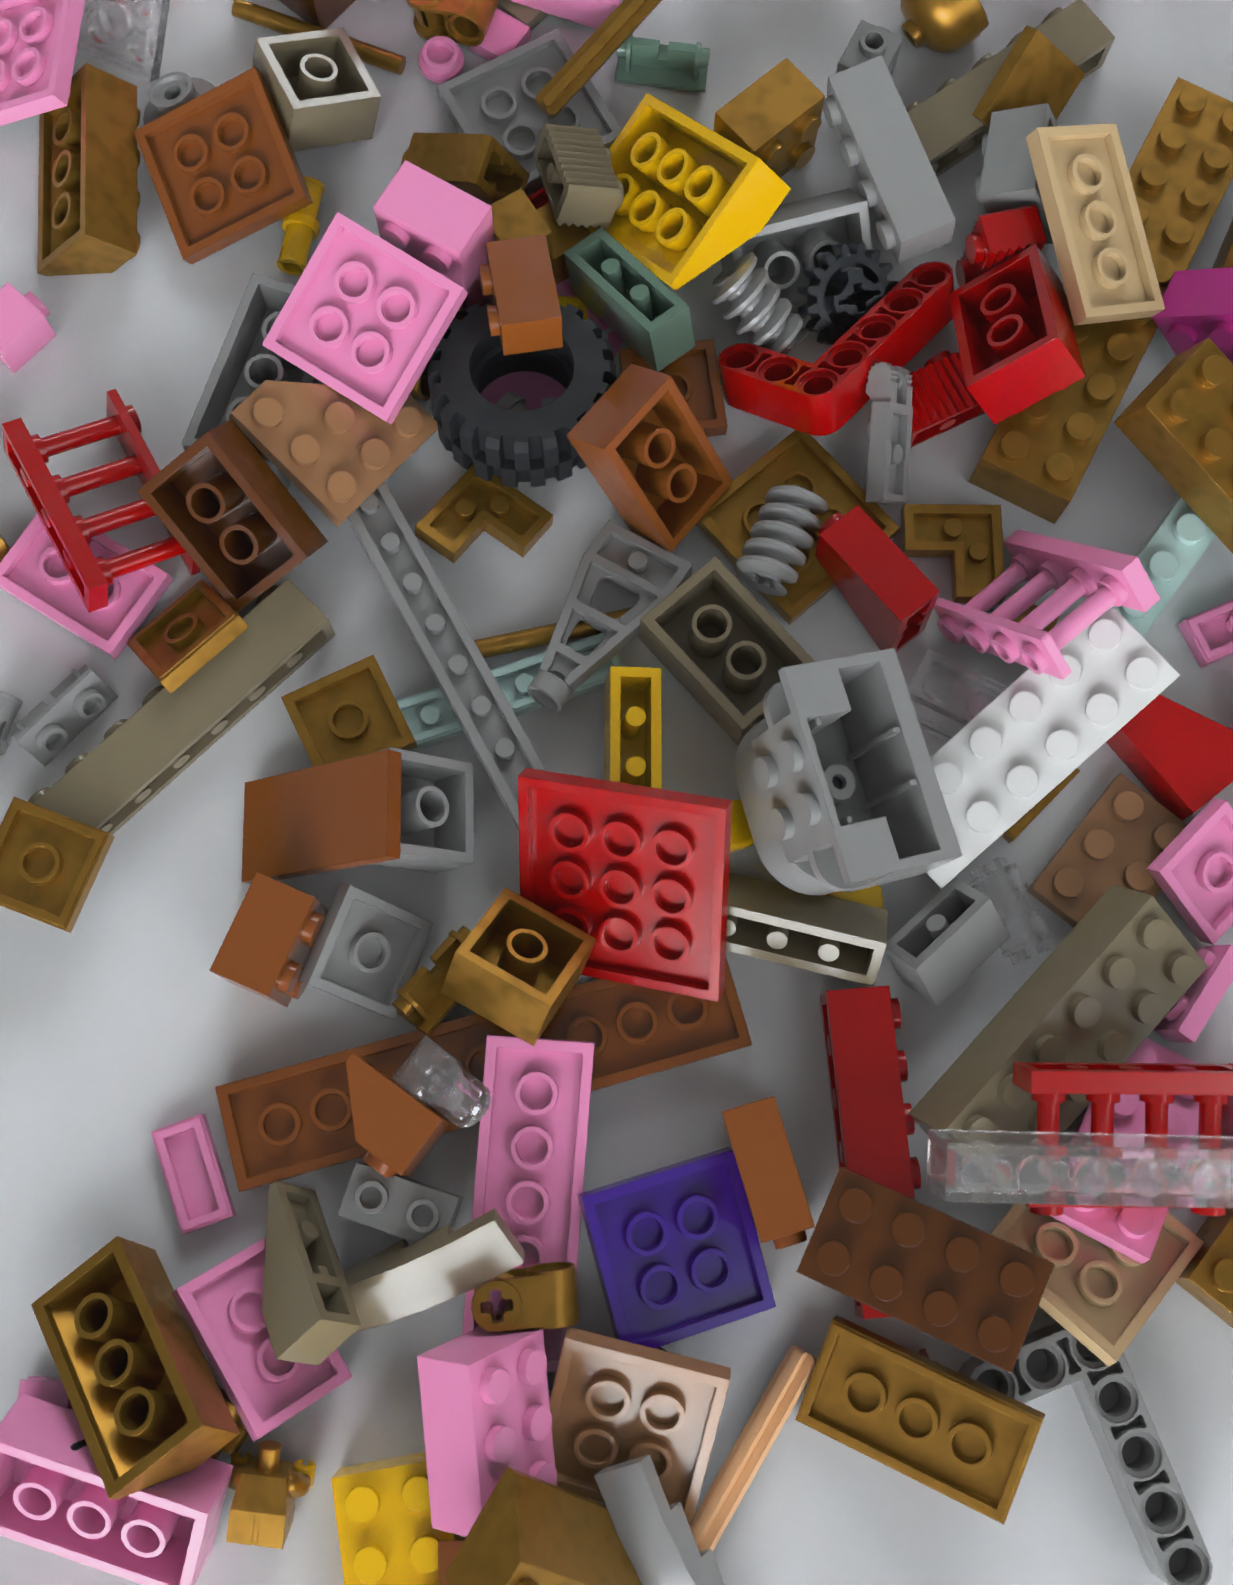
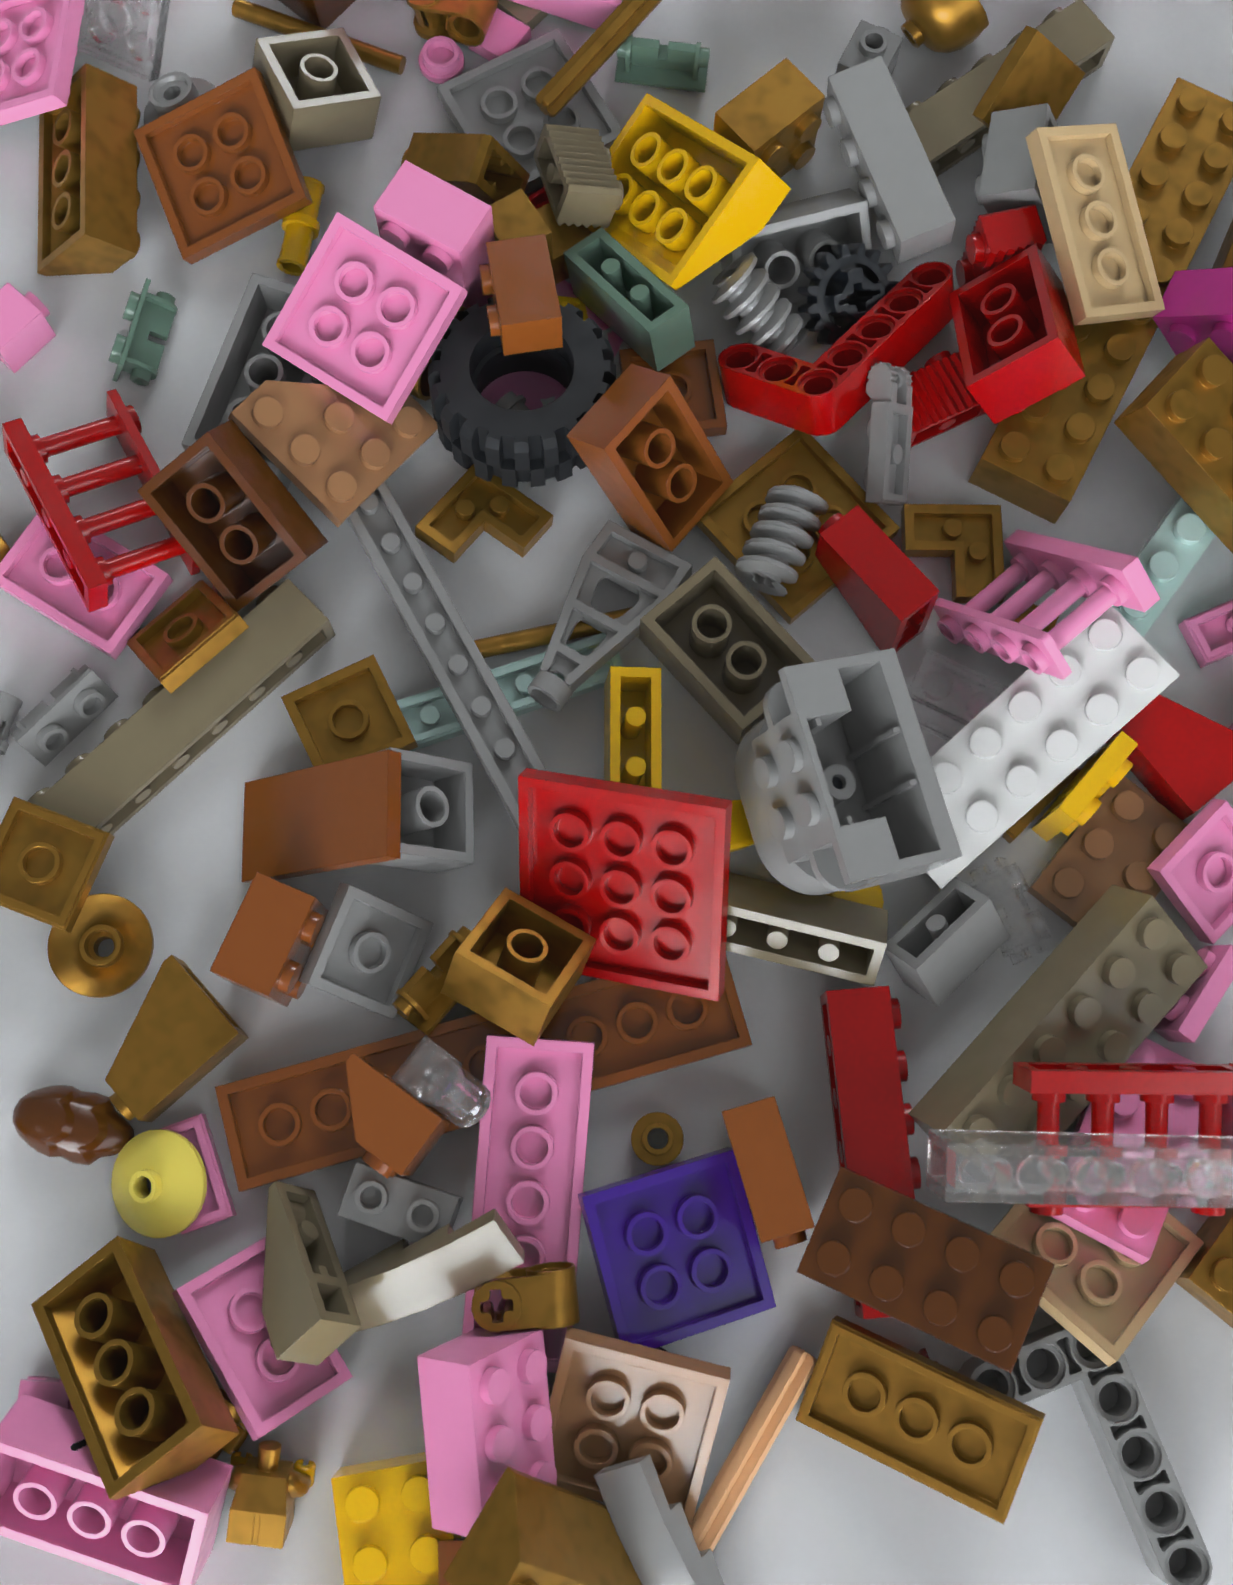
(71, 1124): none -> reddish brown arm
(76, 955): none -> pearl gold dish
(148, 316): none -> sand green hinge
(171, 1043): none -> pearl gold slope
(175, 1178): none -> light yellow dish
(653, 1156): none -> pearl gold plate
(1082, 794): none -> yellow plate

